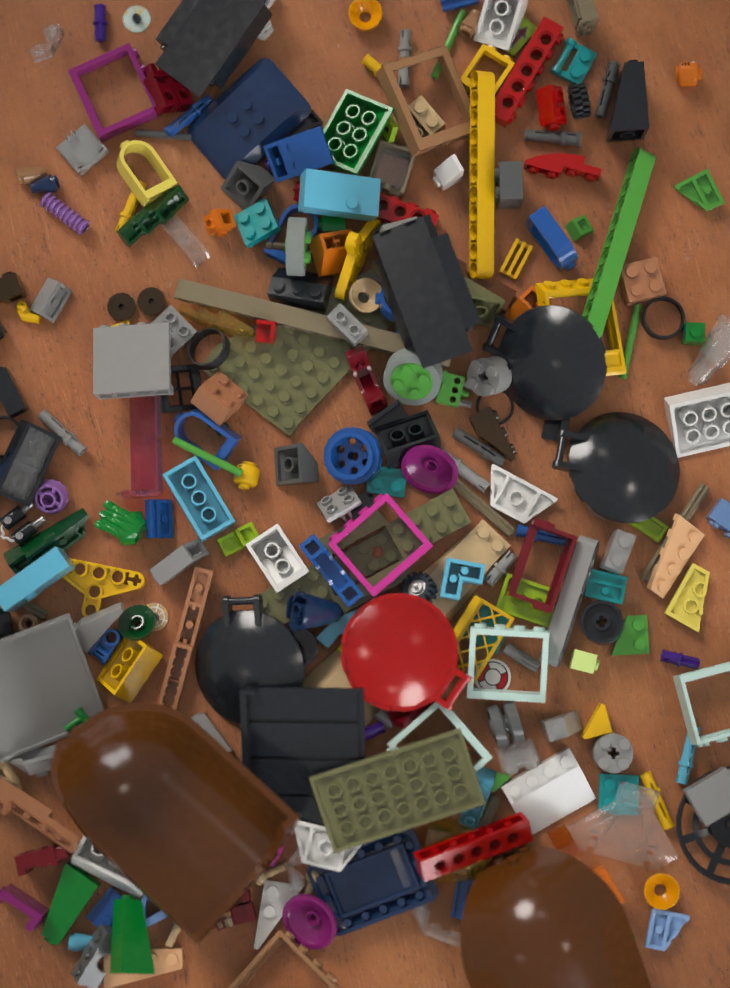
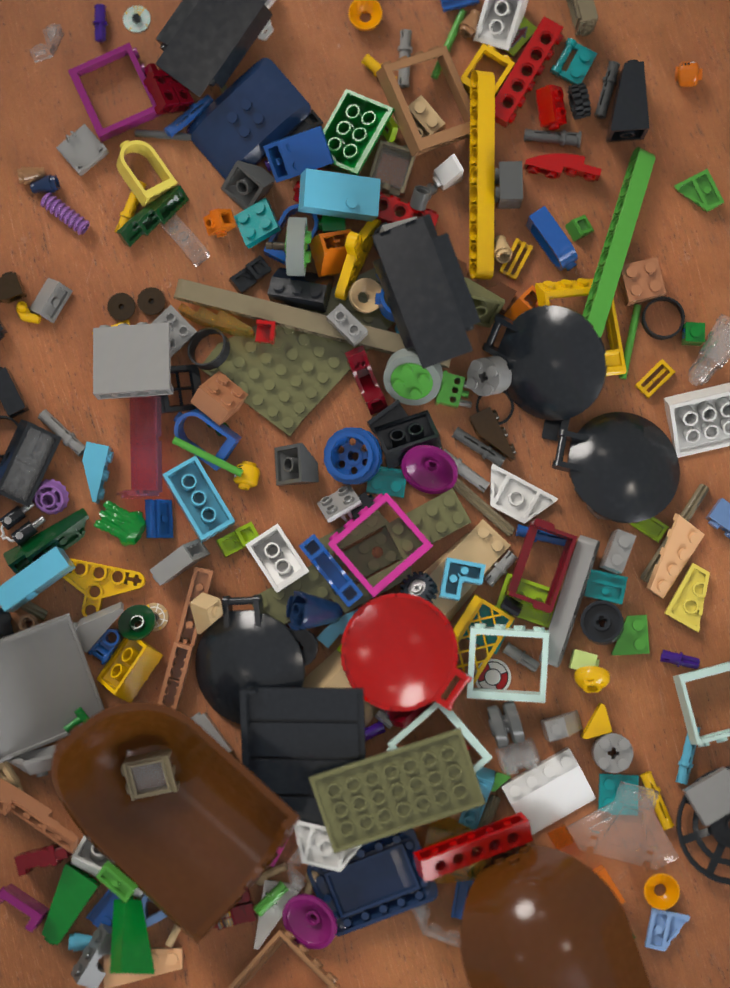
(95, 463): none -> medium azure slope
(116, 881): none -> bright green plate
(149, 774): none -> dark tan window
(205, 611): none -> tan slope
(250, 275): none -> black slope
(270, 899): none -> bright green axle
(422, 195): none -> dark grey pin
(502, 250): none -> tan cone
(511, 606): none -> black slope
(592, 678): none -> yellow piece
(643, 390): none -> yellow tile

